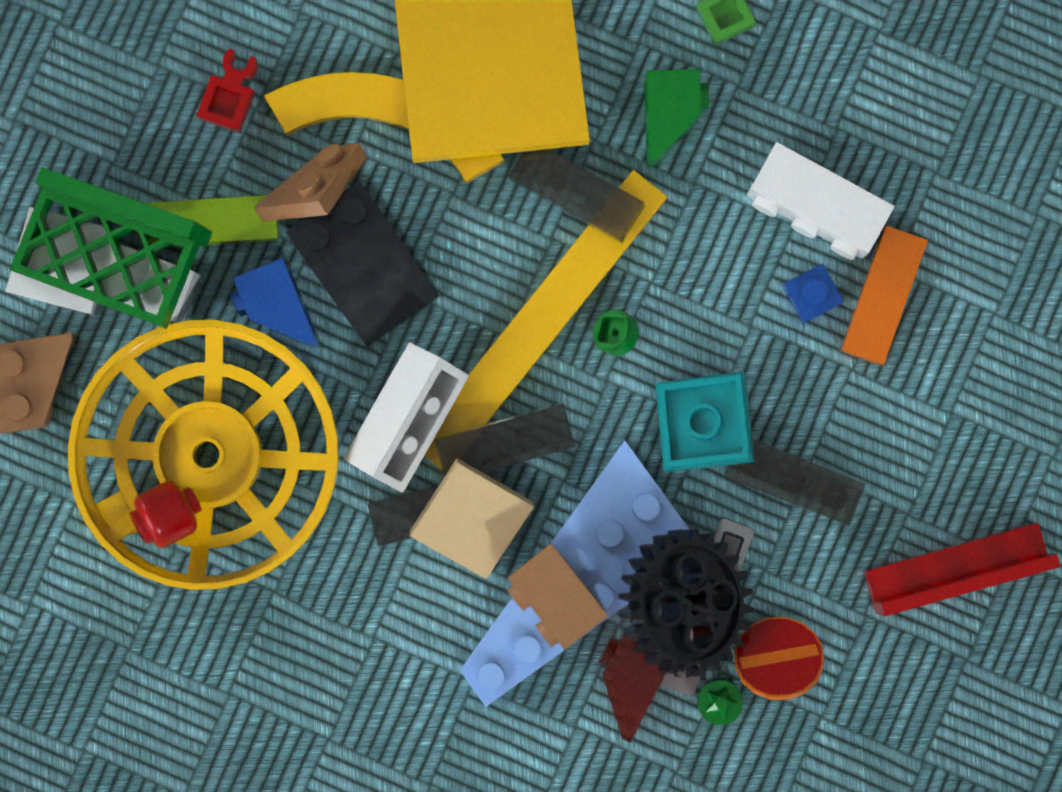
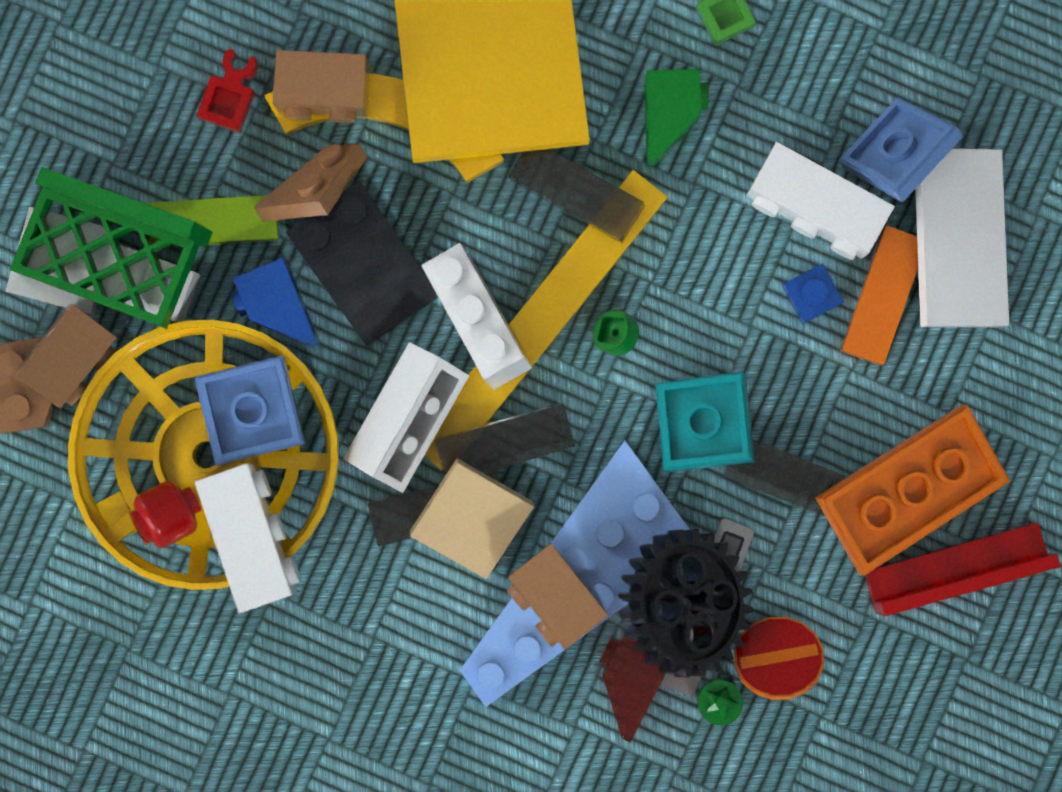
(66, 357): none -> medium nougat brick
(248, 536): none -> white brick
(250, 410): none -> medium blue tile
(321, 85): none -> medium nougat brick
(476, 316): none -> white brick
(900, 149): none -> medium blue tile
(912, 489): none -> orange tile
(963, 241): none -> white tile

